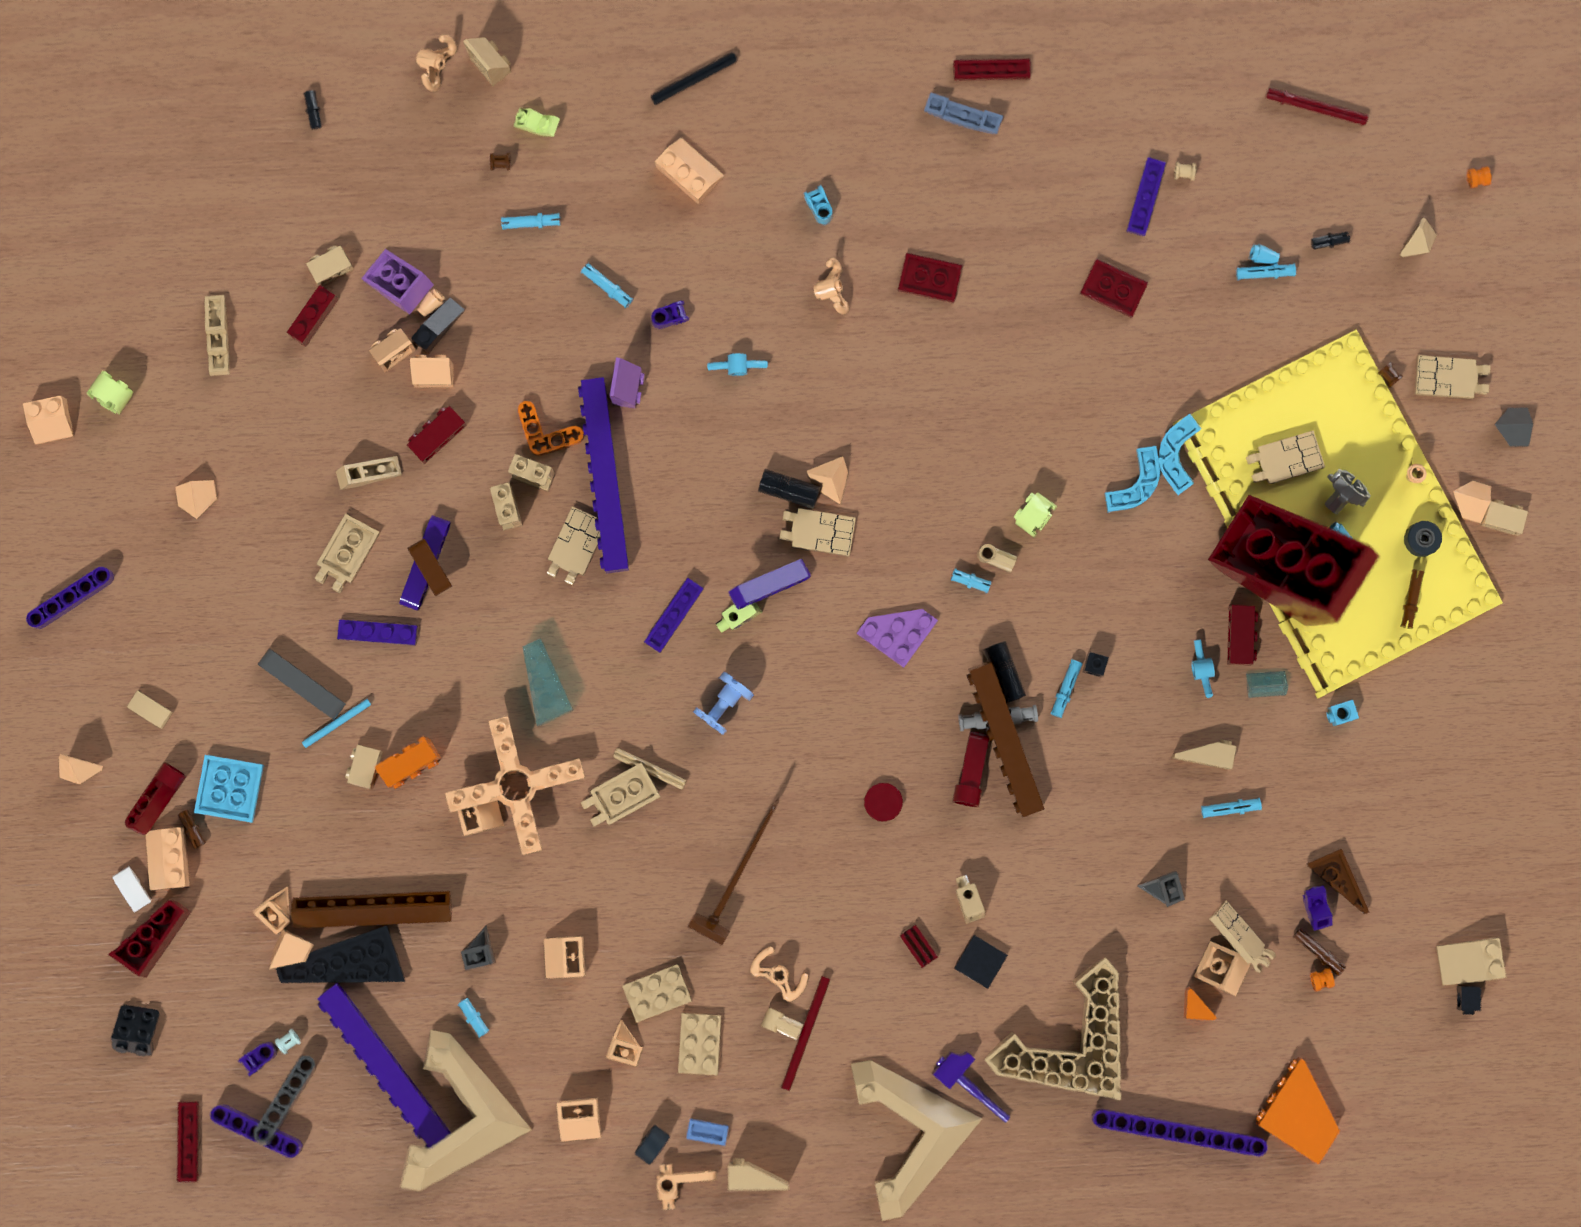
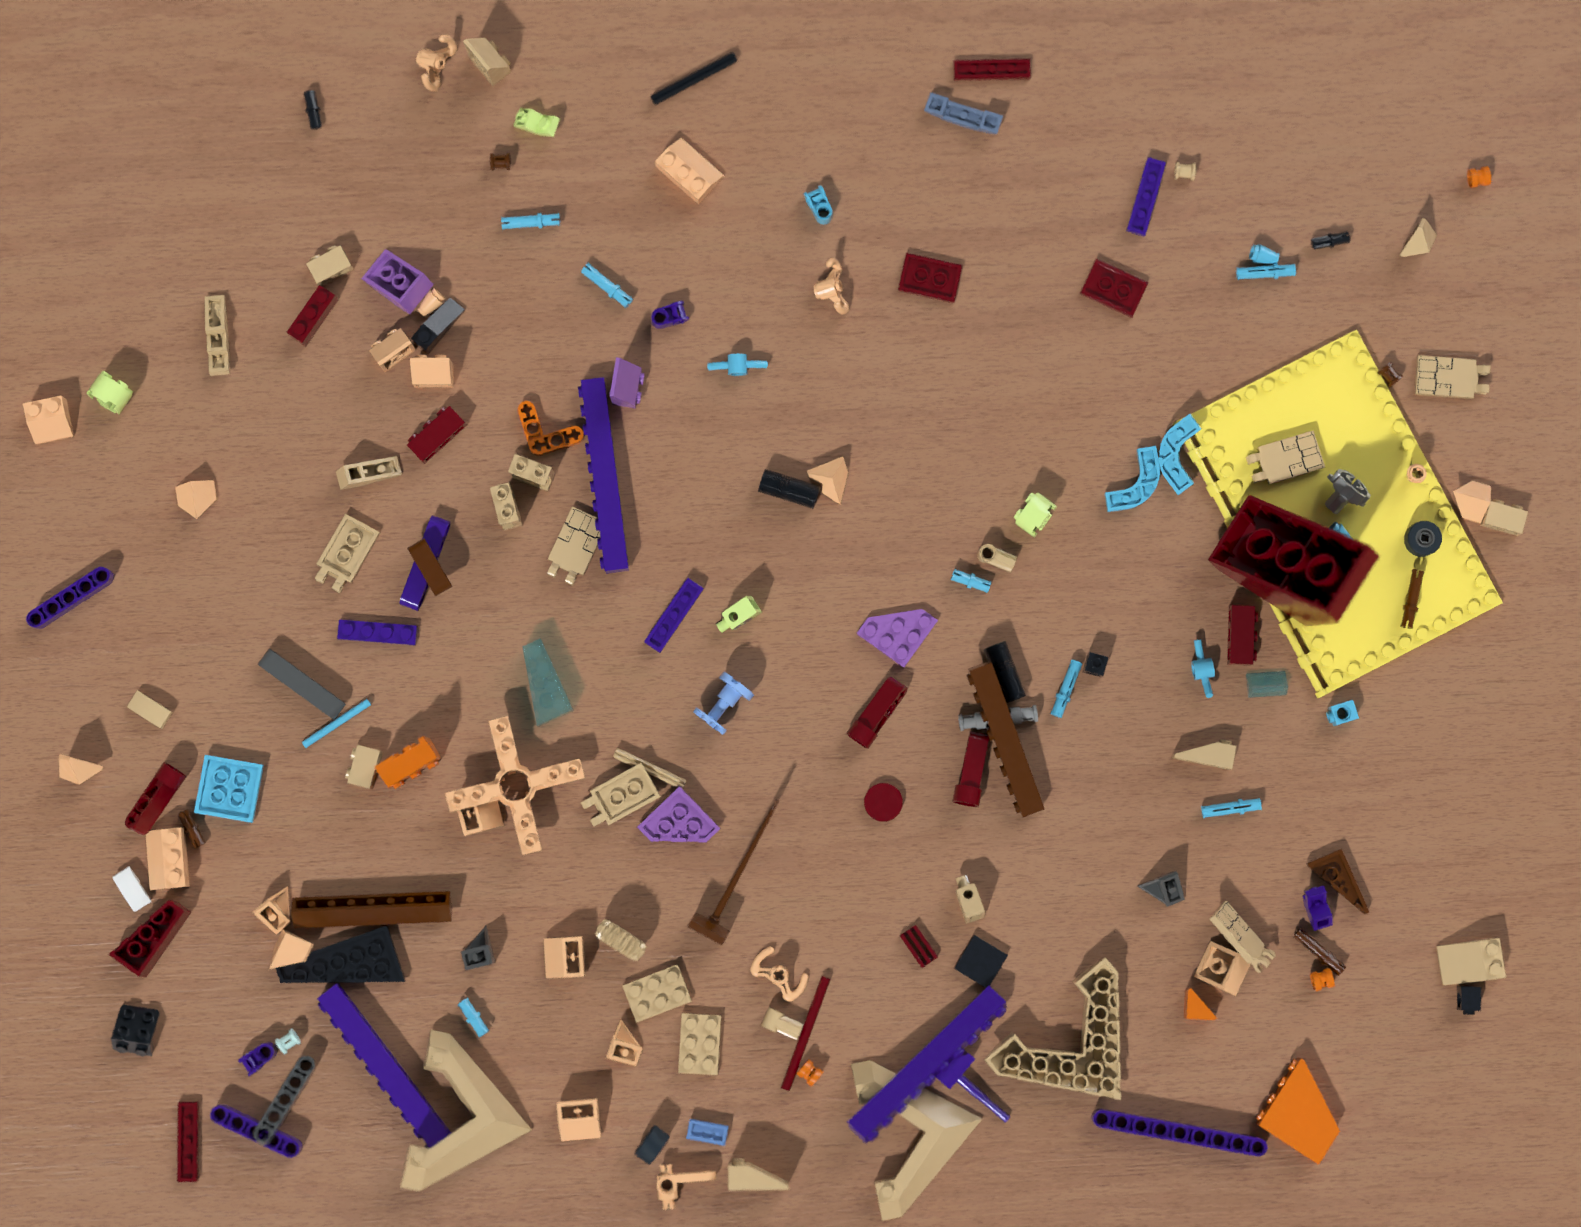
(620, 940): none -> tan gear
(678, 821): none -> medium lavender plate
(769, 584): beam -> none
(809, 1072): none -> orange wheel
(820, 531): tan tile -> none
(877, 712): none -> dark red beam
(927, 1065): none -> dark purple brick
(1316, 106): dark red axle -> none
(1516, 426): dark grey slope -> none

